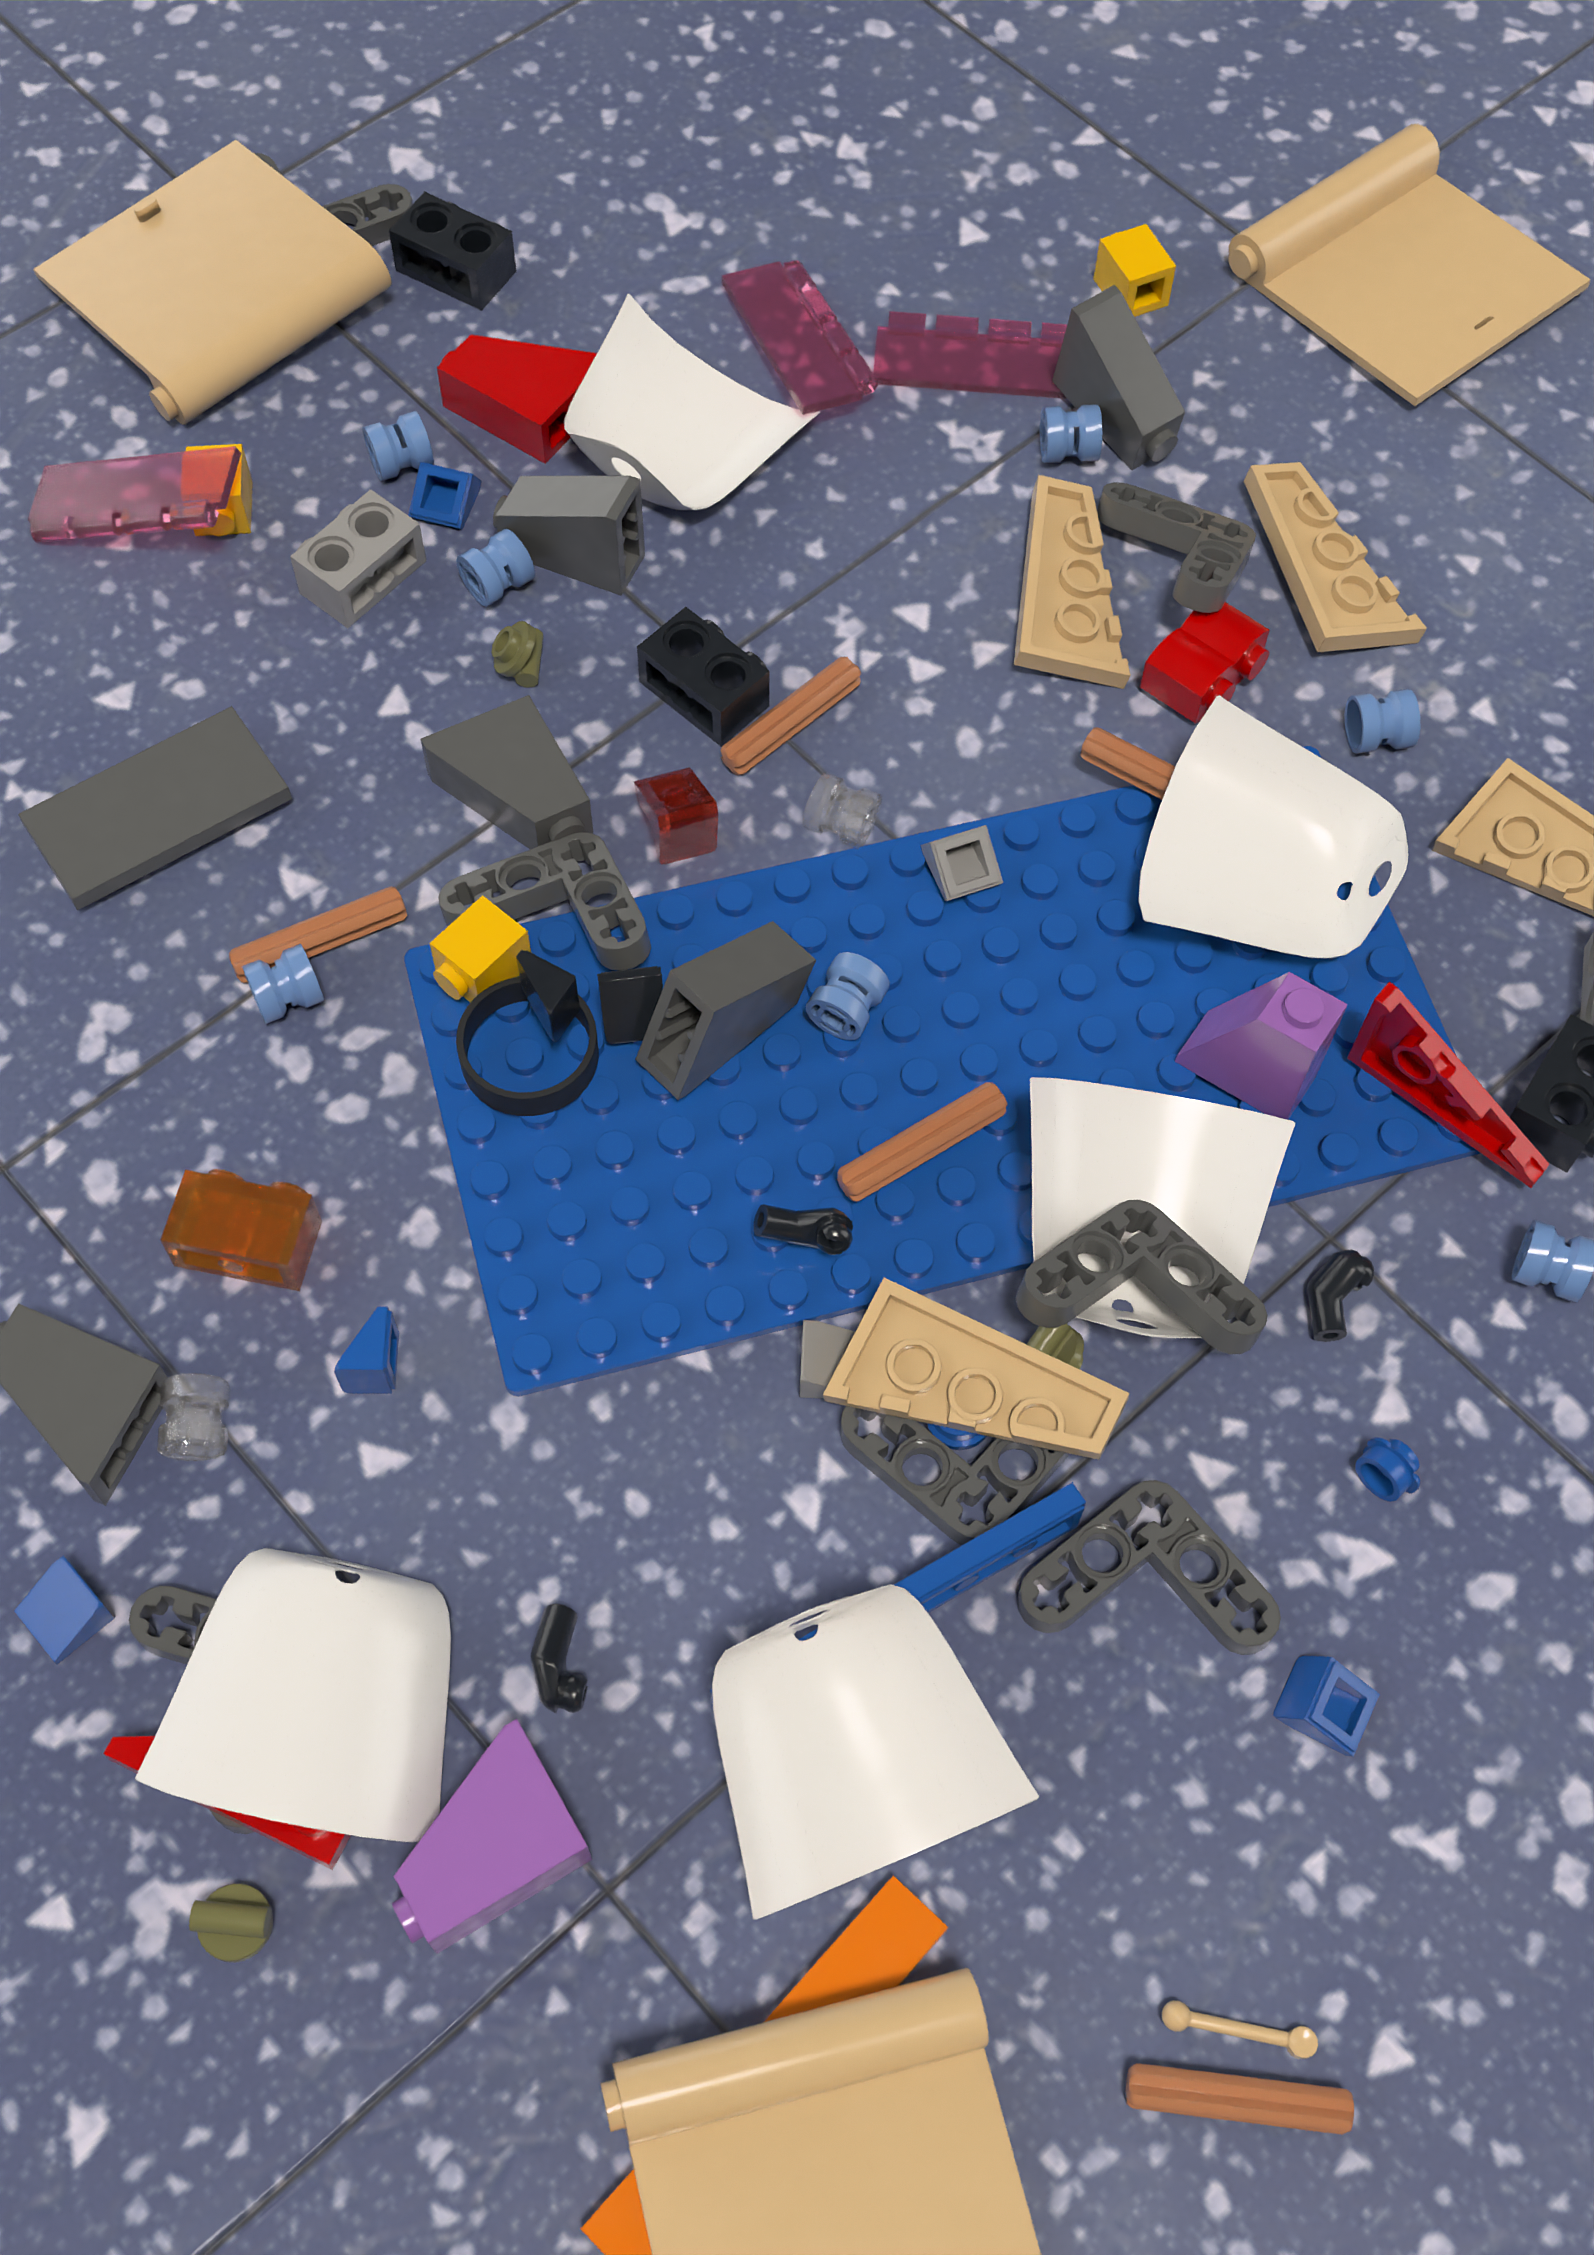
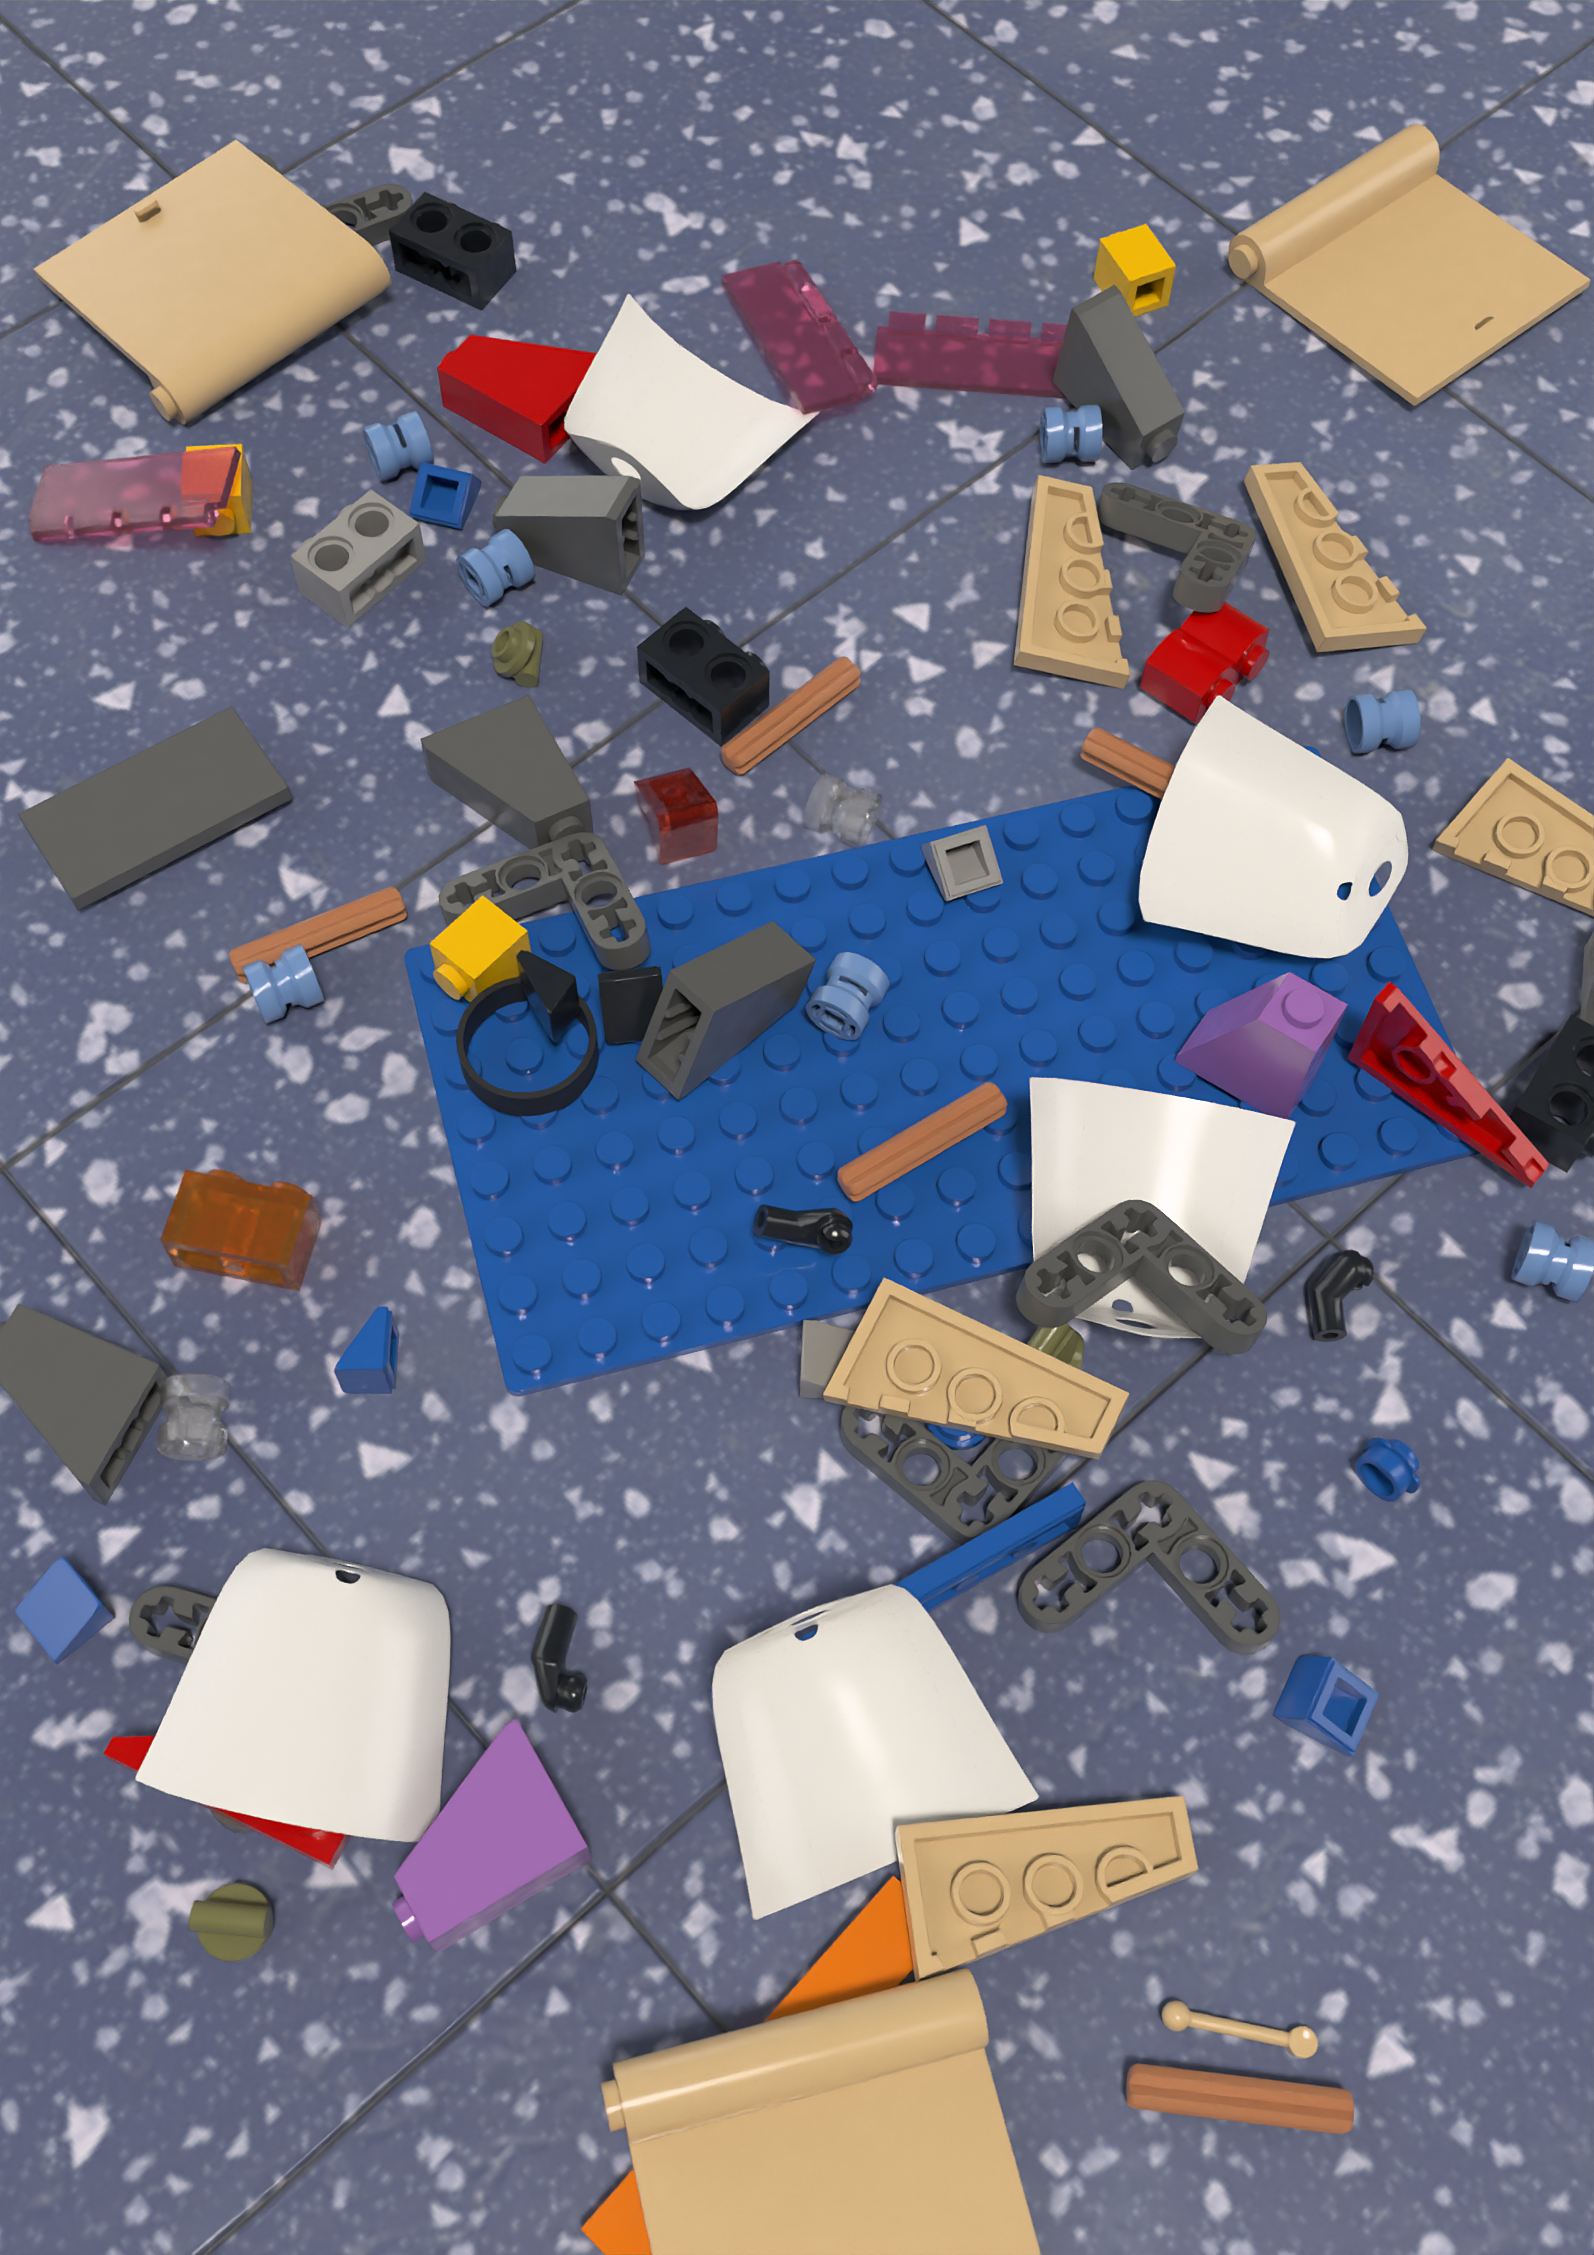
(1023, 1874): none -> tan wing

